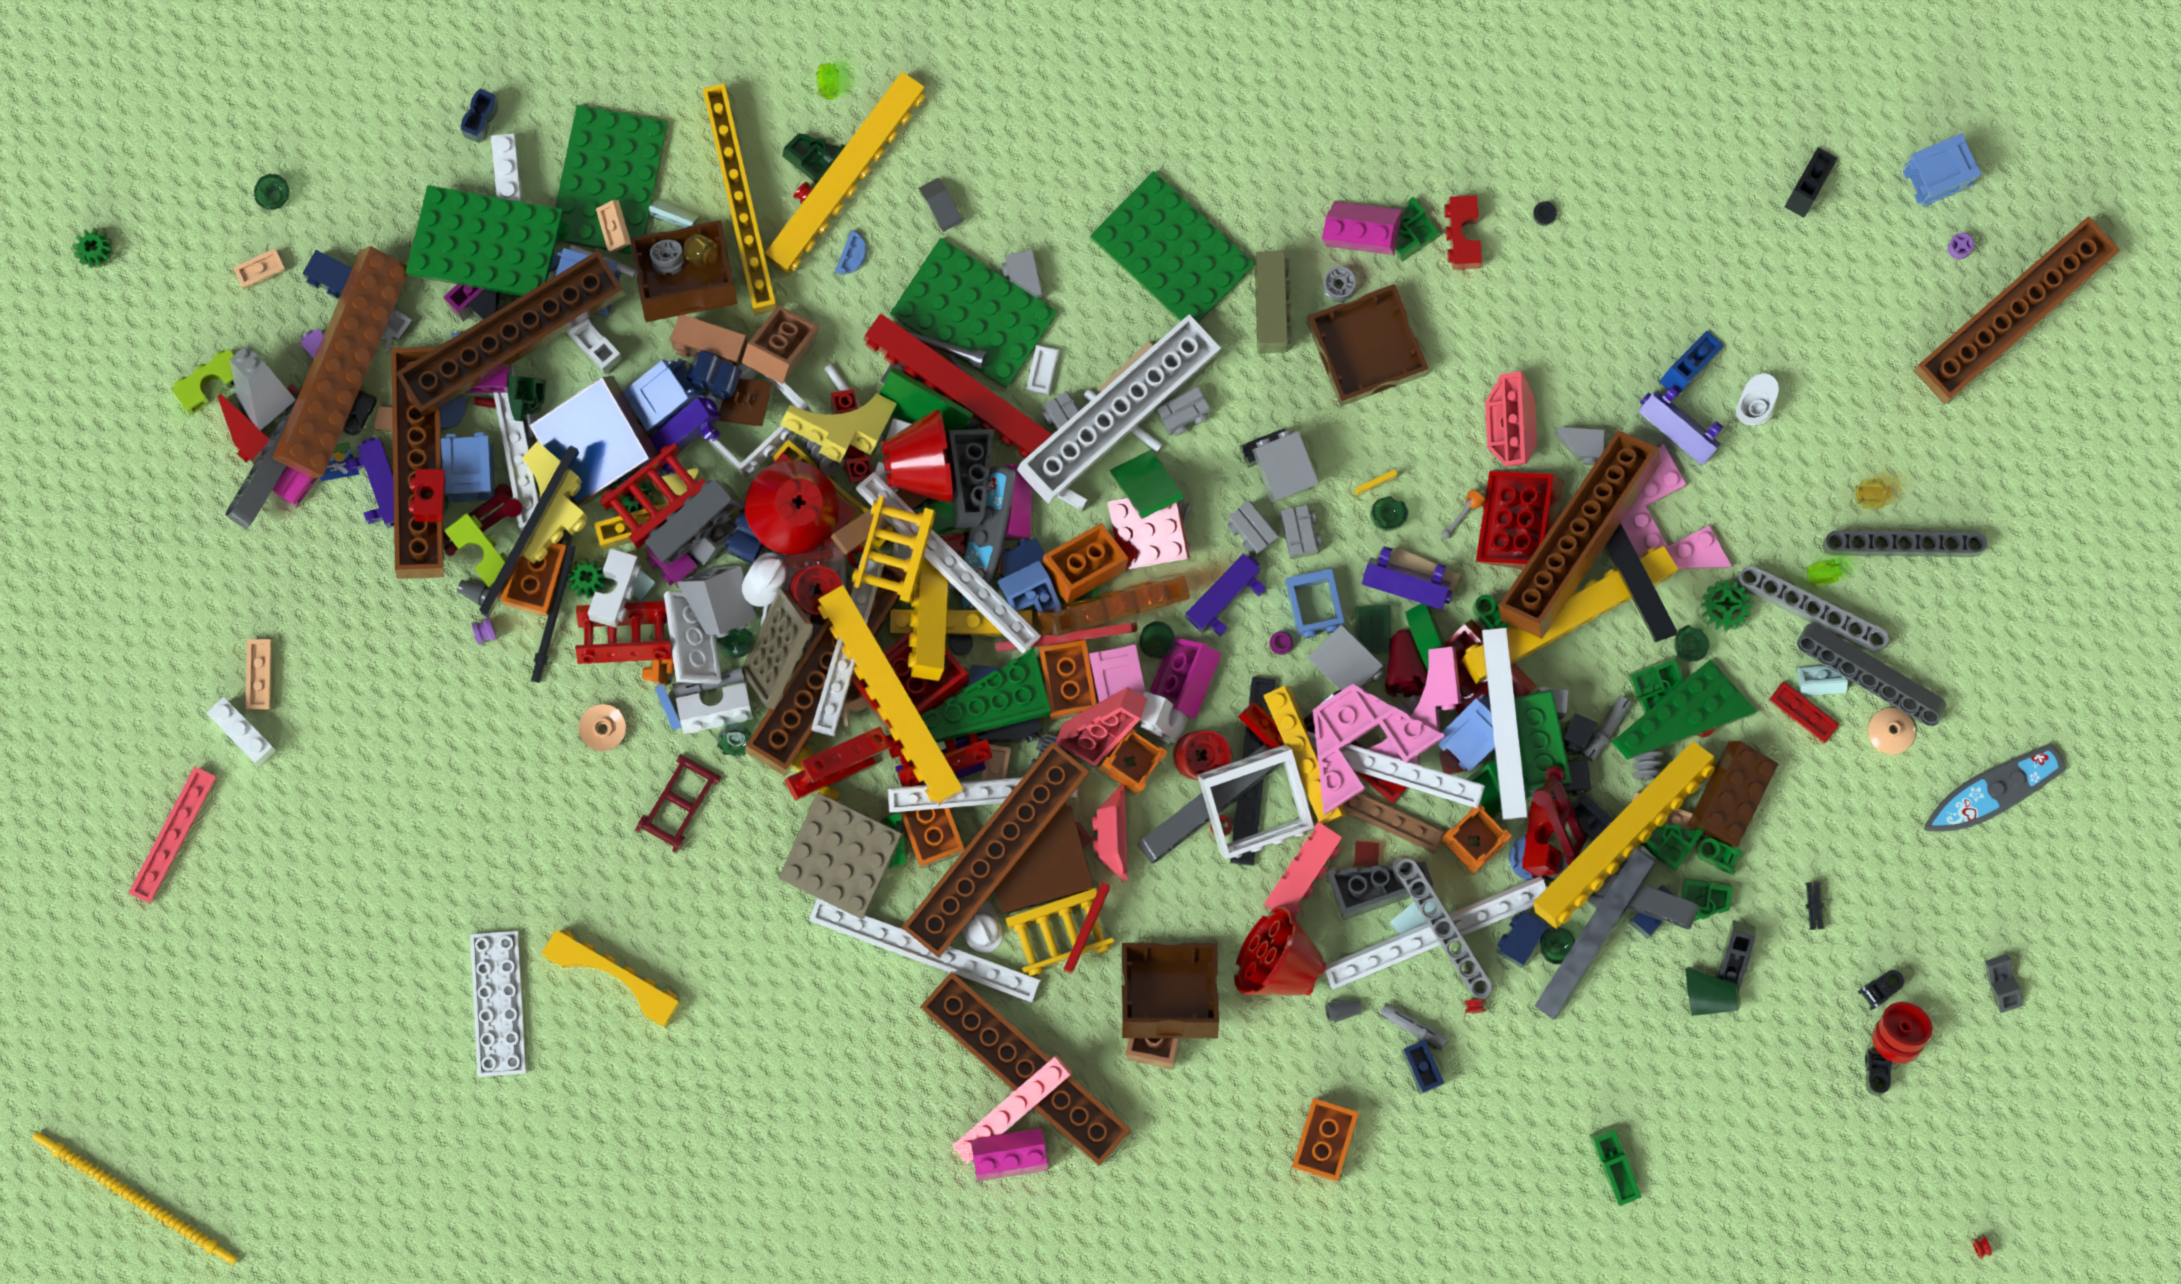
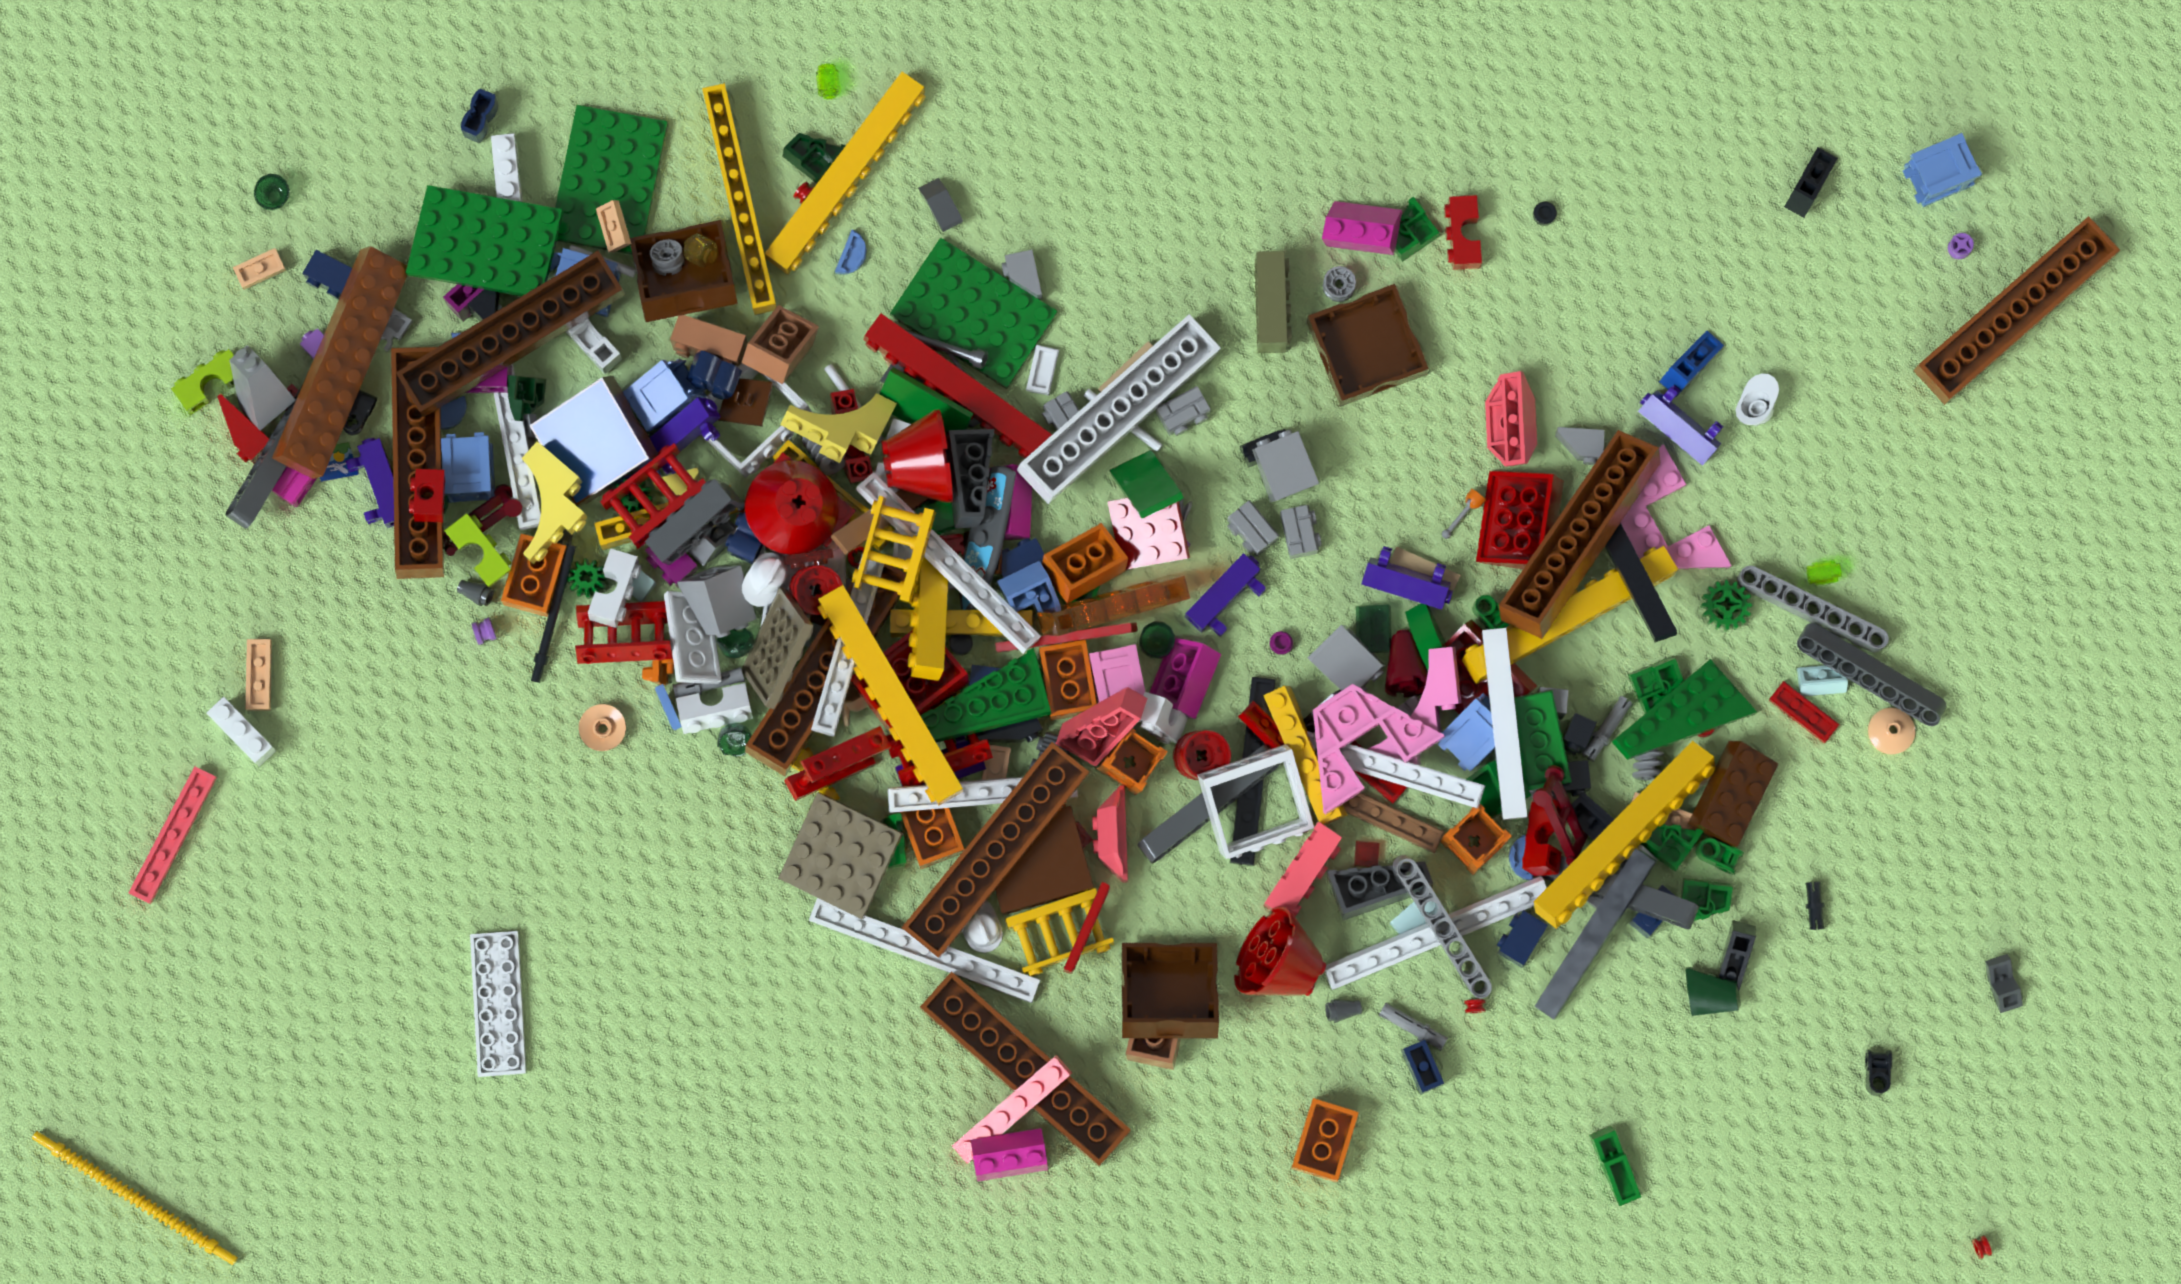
(96, 240): green gear -> none
(383, 419): medium nougat tile -> none
(486, 402): red piece -> none
(529, 531): black tile -> none
(568, 953): yellow arch -> none
(646, 821): dark red piece -> none
(673, 214): light aqua slope -> none
(1073, 499): white tile -> none
(1171, 250): green plate -> none
(1225, 819): red bush -> none
(1307, 580): medium blue window -> none
(1375, 482): yellow piece -> none
(1388, 514): clear green hair -> none
(1450, 763): clear red plate -> none
(1556, 944): clear green hair -> none
(1691, 644): clear green hair -> none
(1872, 493): clear yellow head -> none
(1880, 990): black piece -> none
(1902, 1032): red wheel -> none
(1914, 538): dark grey beam -> none
(1996, 790): piece -> none

